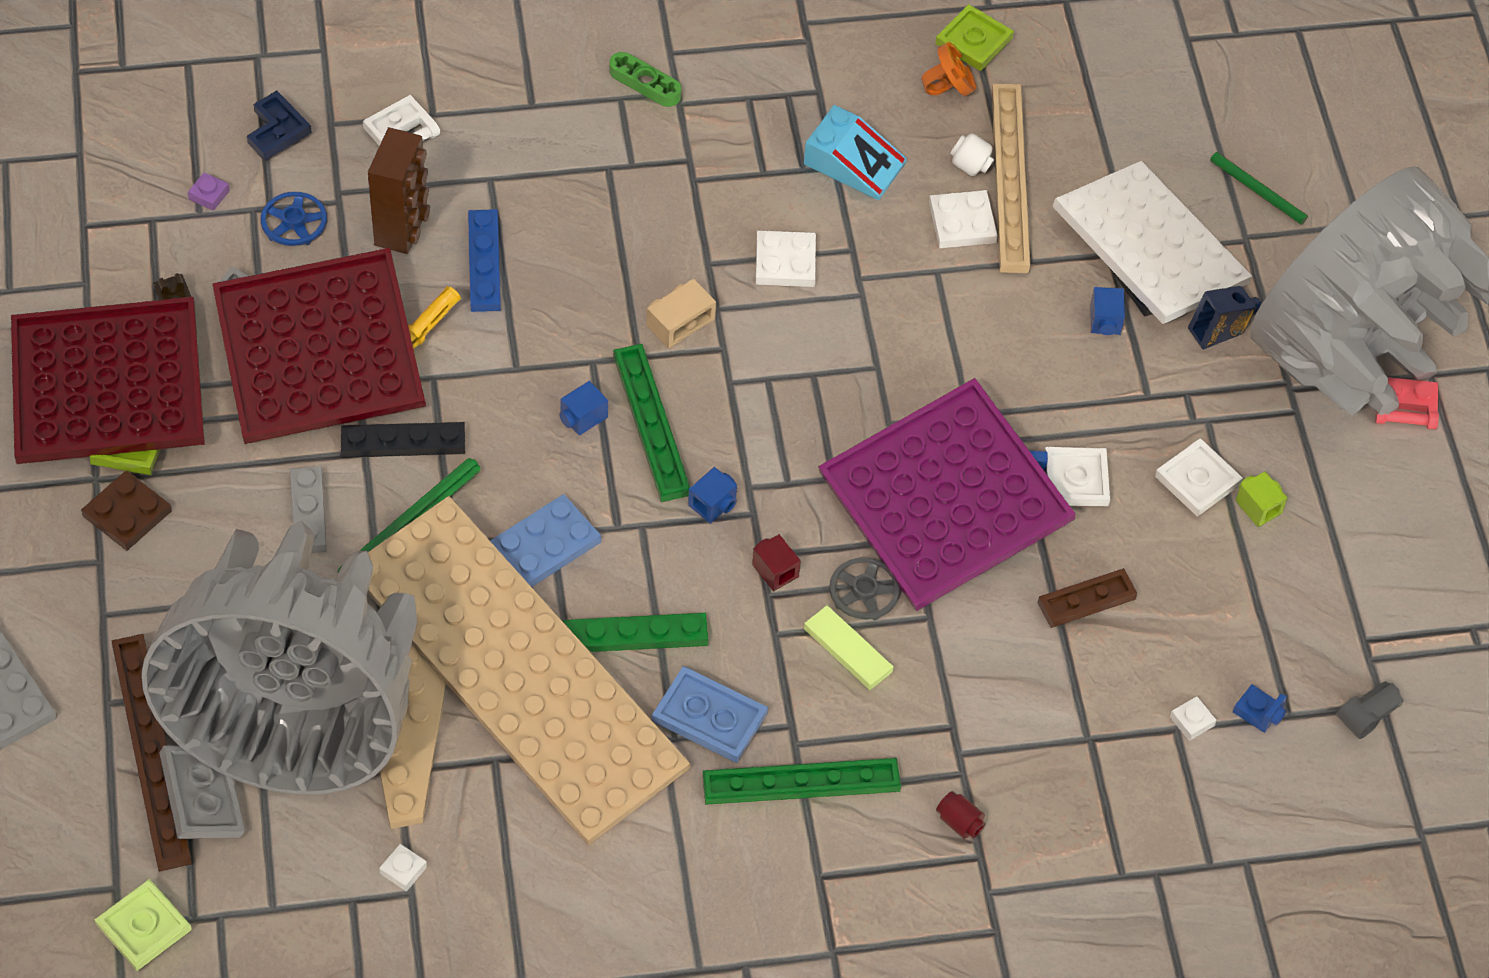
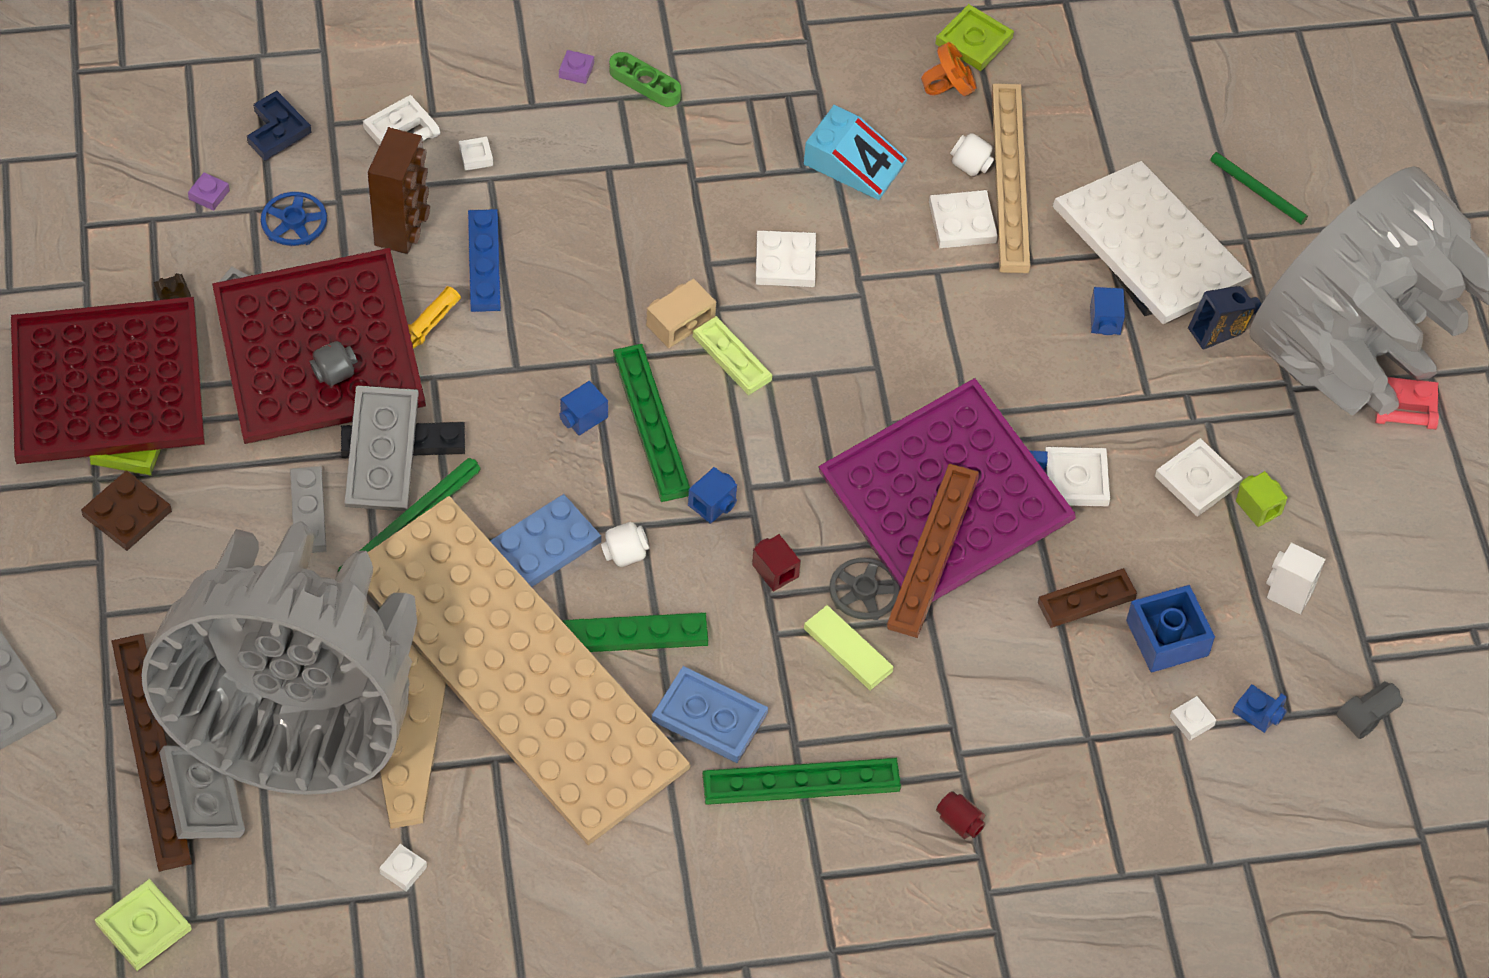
(333, 363): none -> dark grey head
(381, 448): none -> light grey plate
(475, 153): none -> white plate
(576, 66): none -> medium lavender plate
(625, 544): none -> white head
(732, 355): none -> yellowish green tile
(933, 550): none -> dark orange plate
(1170, 628): none -> blue brick
(1294, 577): none -> white brick

